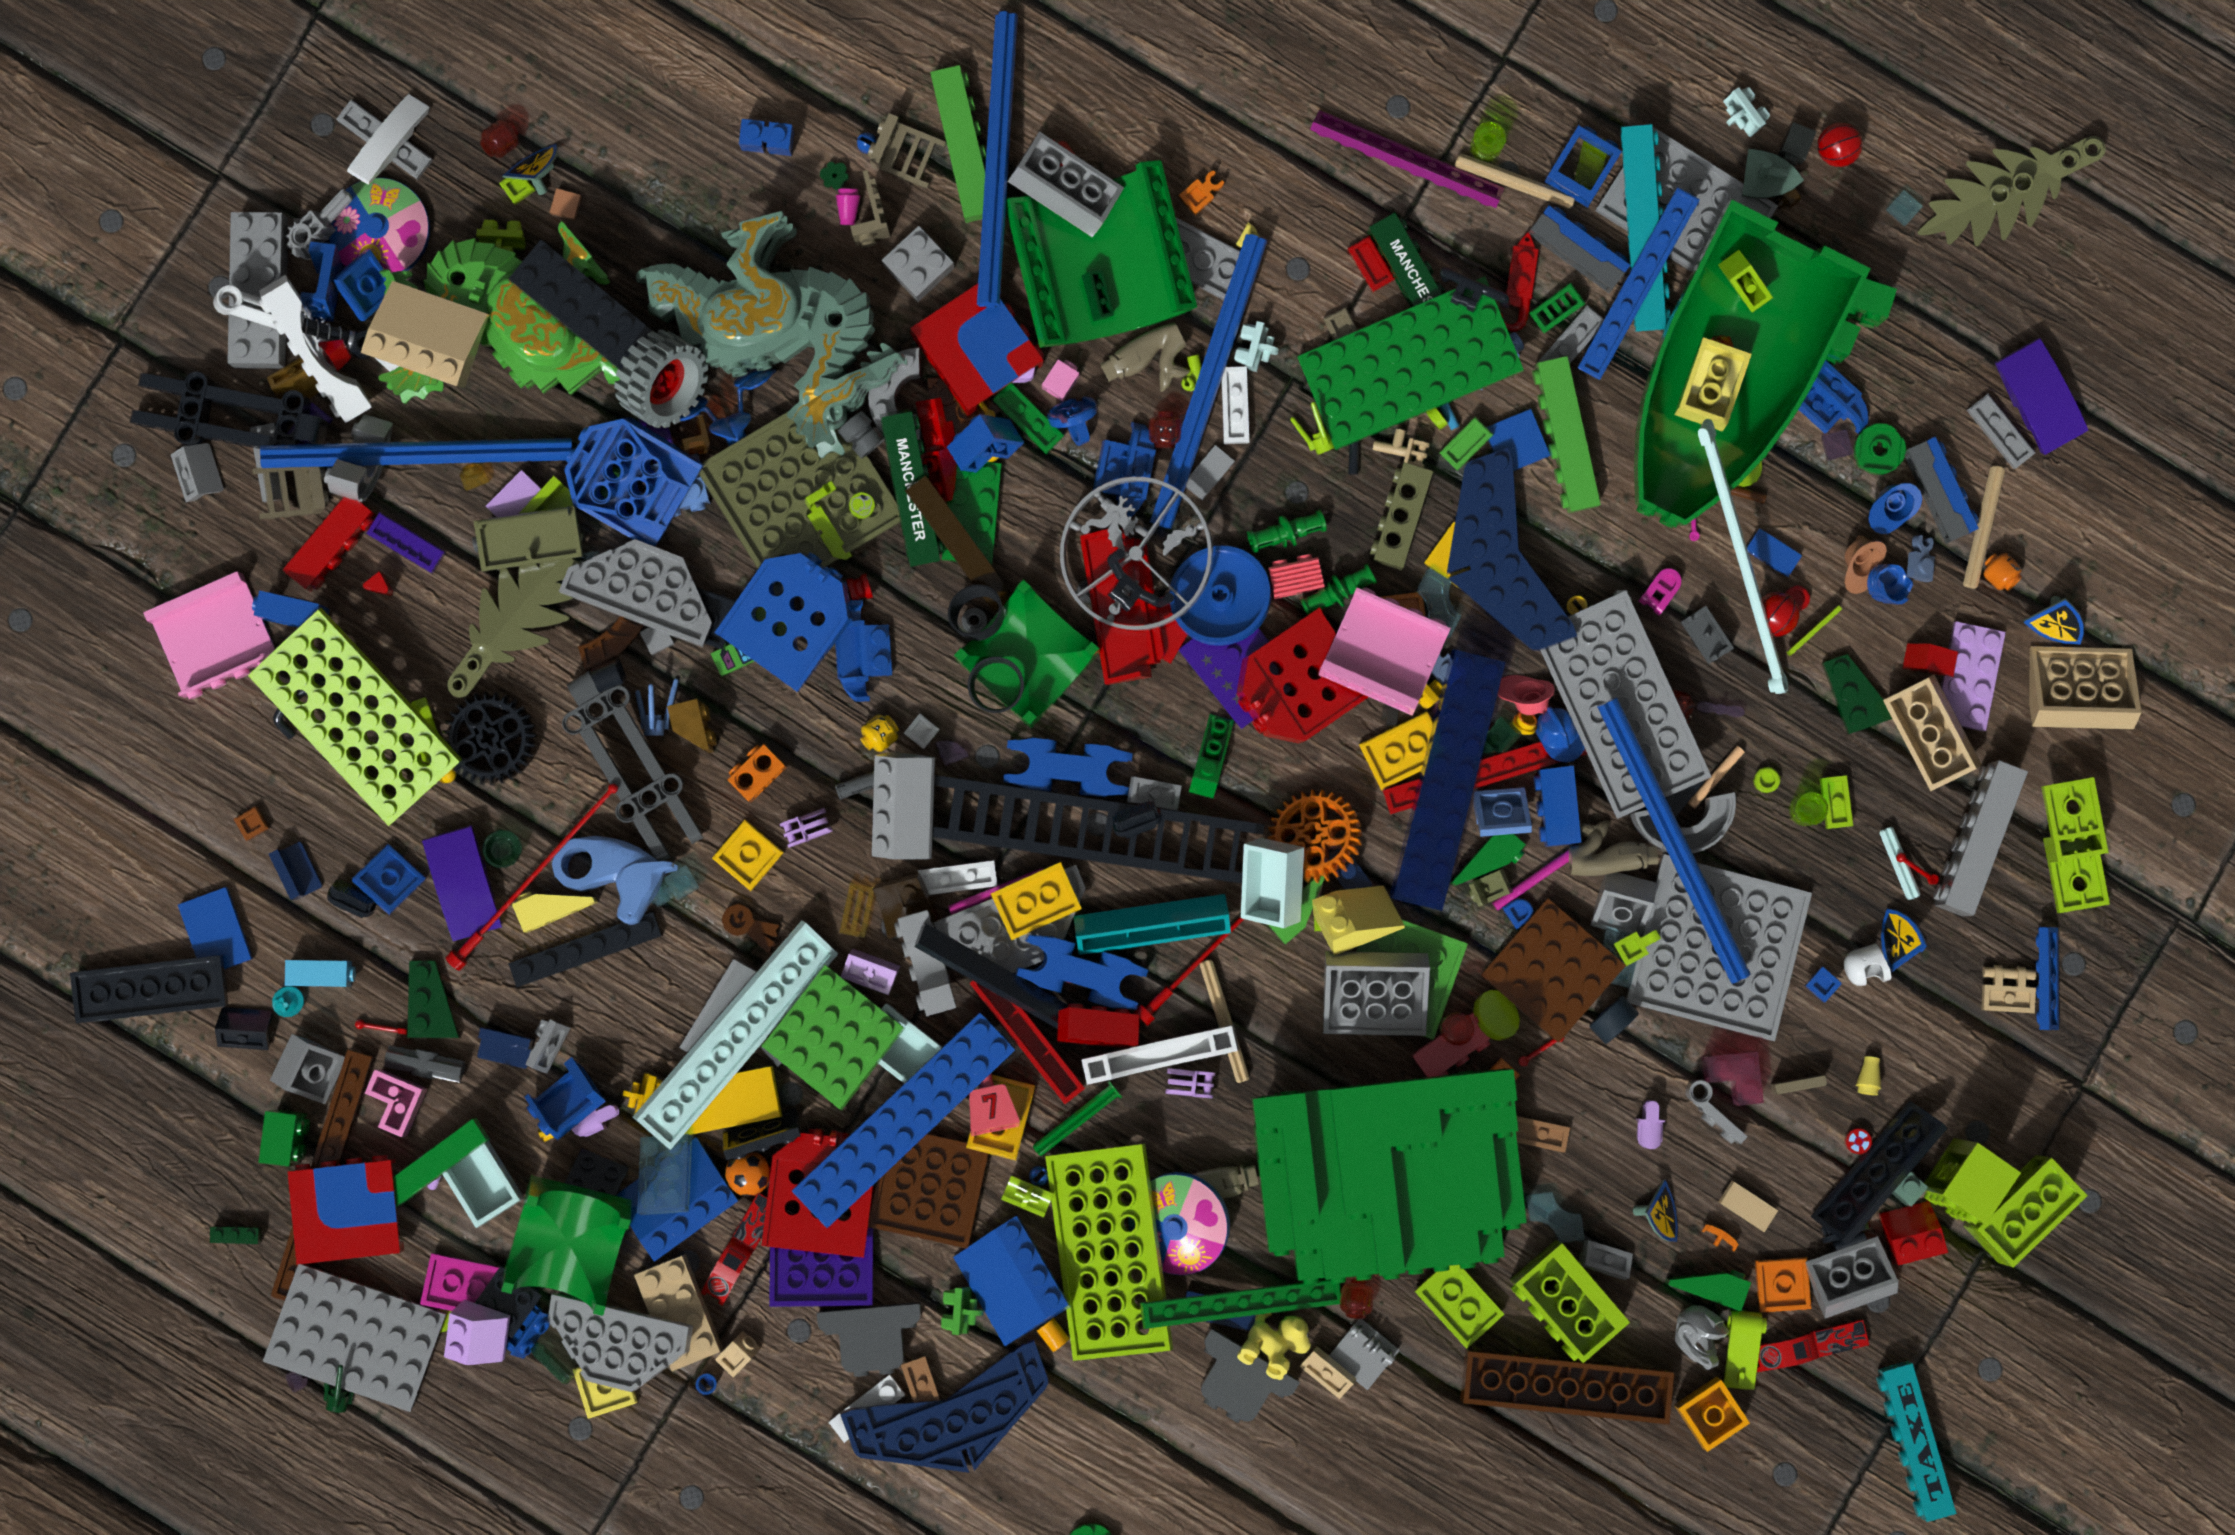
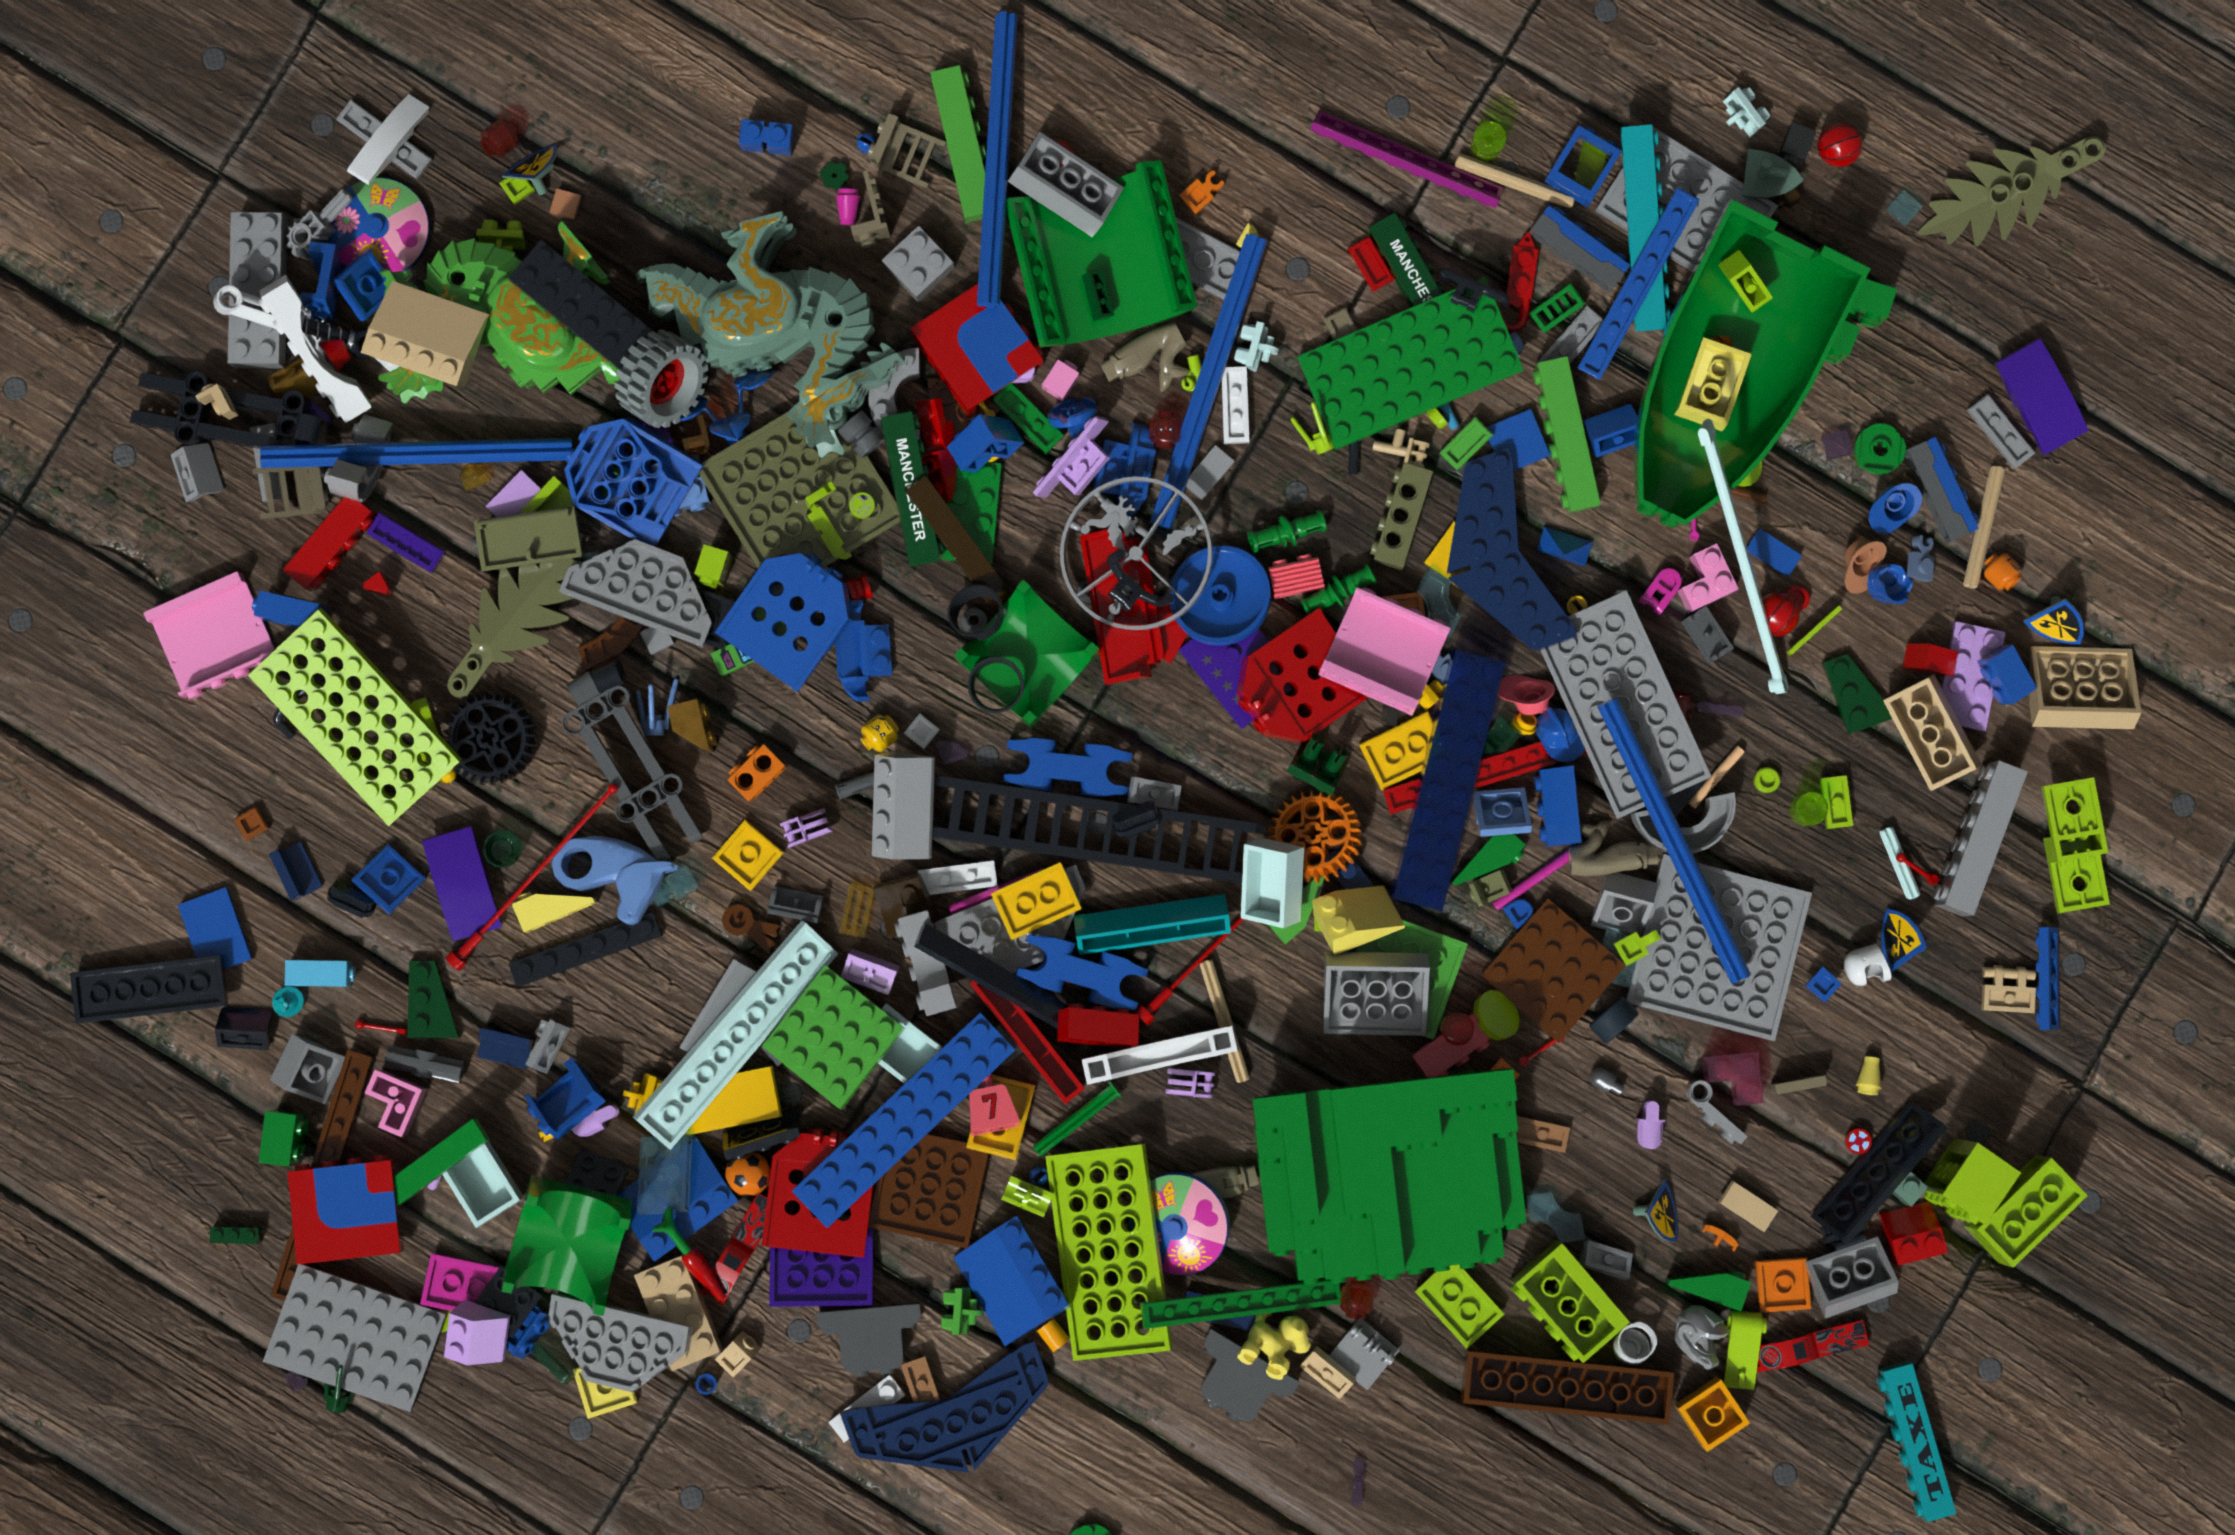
(222, 403): none -> tan bracket
(691, 1257): none -> piece
(713, 566): none -> lime brick
(795, 904): none -> dark grey hinge
(1079, 462): none -> lavender bracket
(1211, 756): green slope -> none
(1317, 765): none -> dark green plate
(1358, 1468): none -> clear purple piece
(1564, 546): none -> blue slope
(1605, 1081): none -> flat silver cylinder
(1611, 430): none -> blue brick
(1632, 1346): none -> white helmet
(1714, 580): none -> bright pink brick
(1833, 399): blue plate -> none
(2006, 675): none -> blue brick

